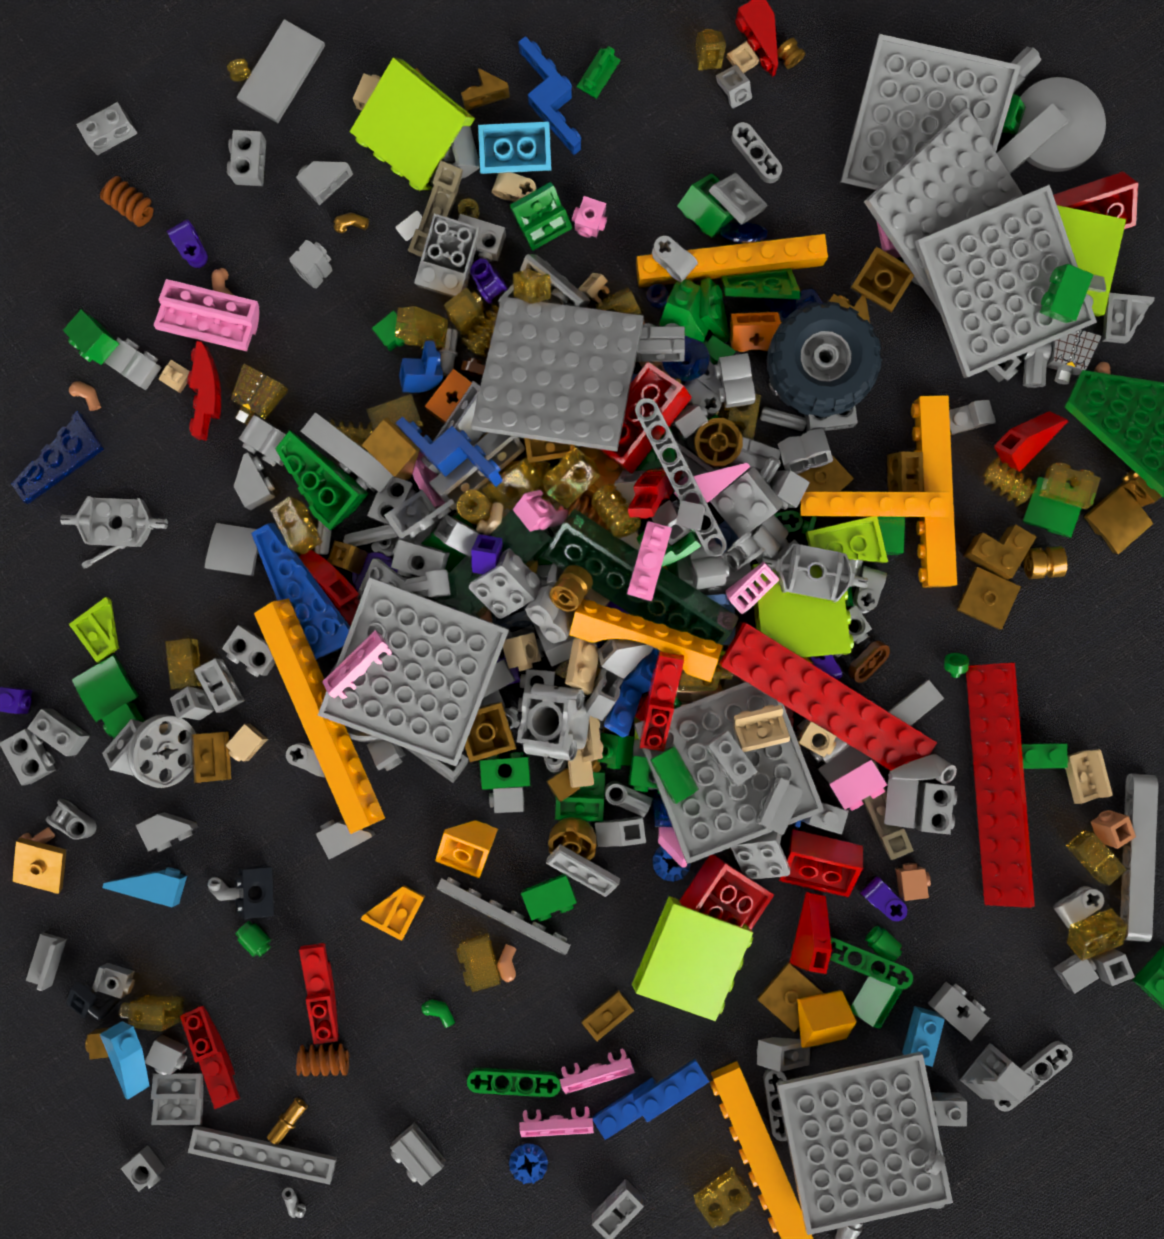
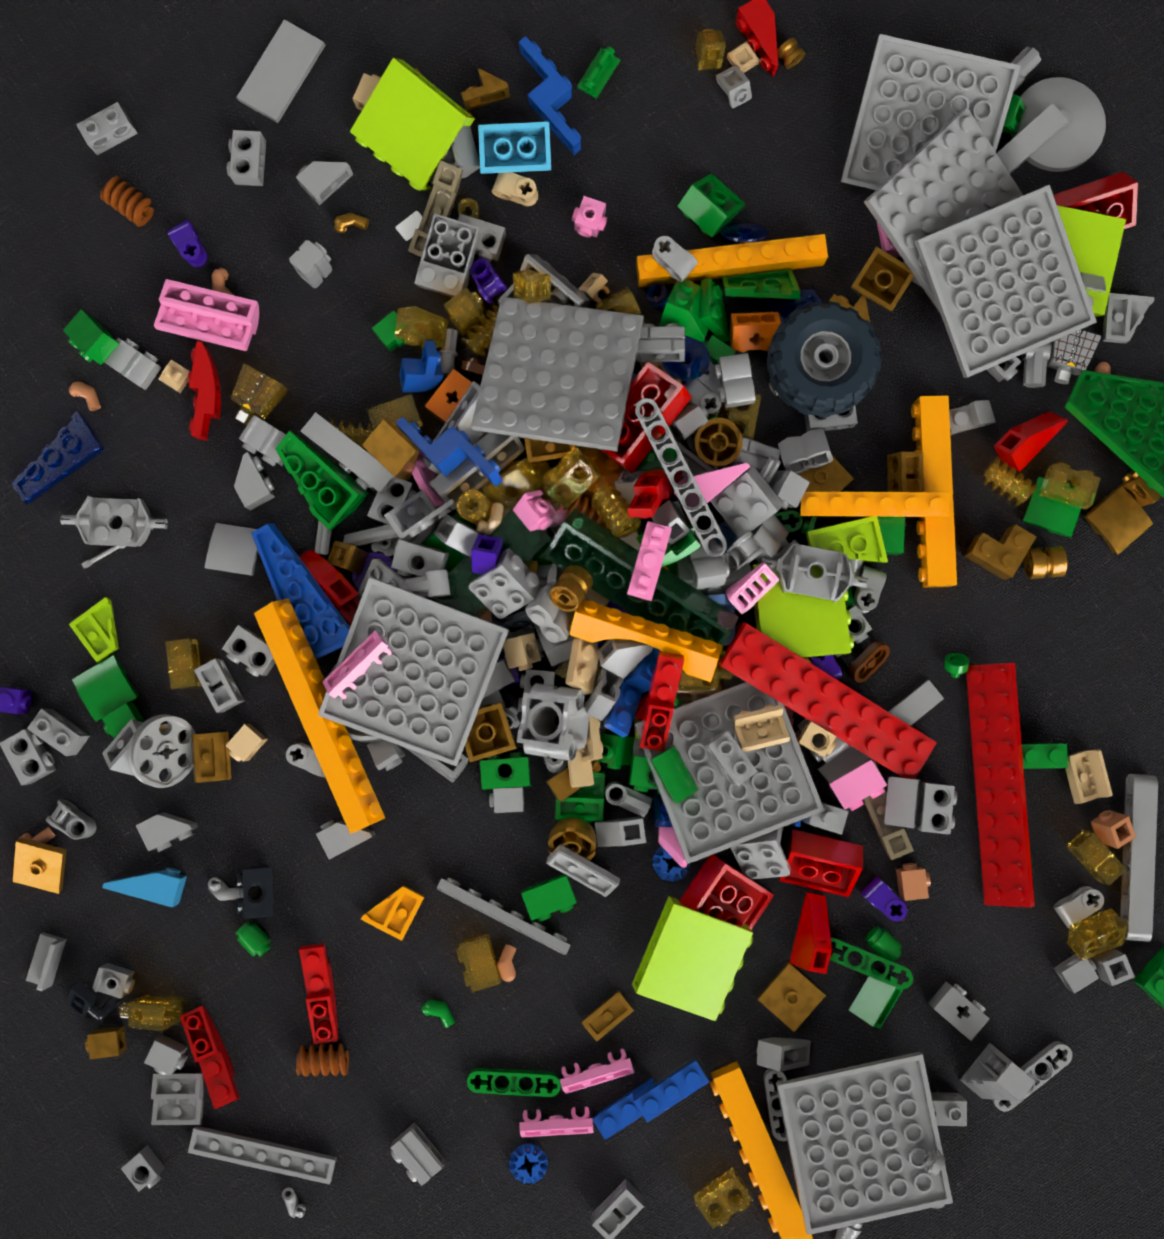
(126, 1058): dark azure slope -> none
(191, 704): light grey brick -> none
(238, 69): clear yellow bush -> none
(287, 1121): pearl gold axle -> none
(296, 525): clear yellow brick -> none
(466, 847): light orange slope -> none
(541, 216): green slope -> none
(690, 515): light grey slope -> none
(738, 198): light grey tile -> none
(772, 161): light grey beam -> none
(779, 806): light grey panel -> none
(783, 419): light grey axle -> none
(824, 1018): light orange slope -> none
(924, 769): light grey piece -> none
(924, 1034): dark azure brick -> none
(988, 598): pearl gold plate -> none
(1066, 293): green brick -> none

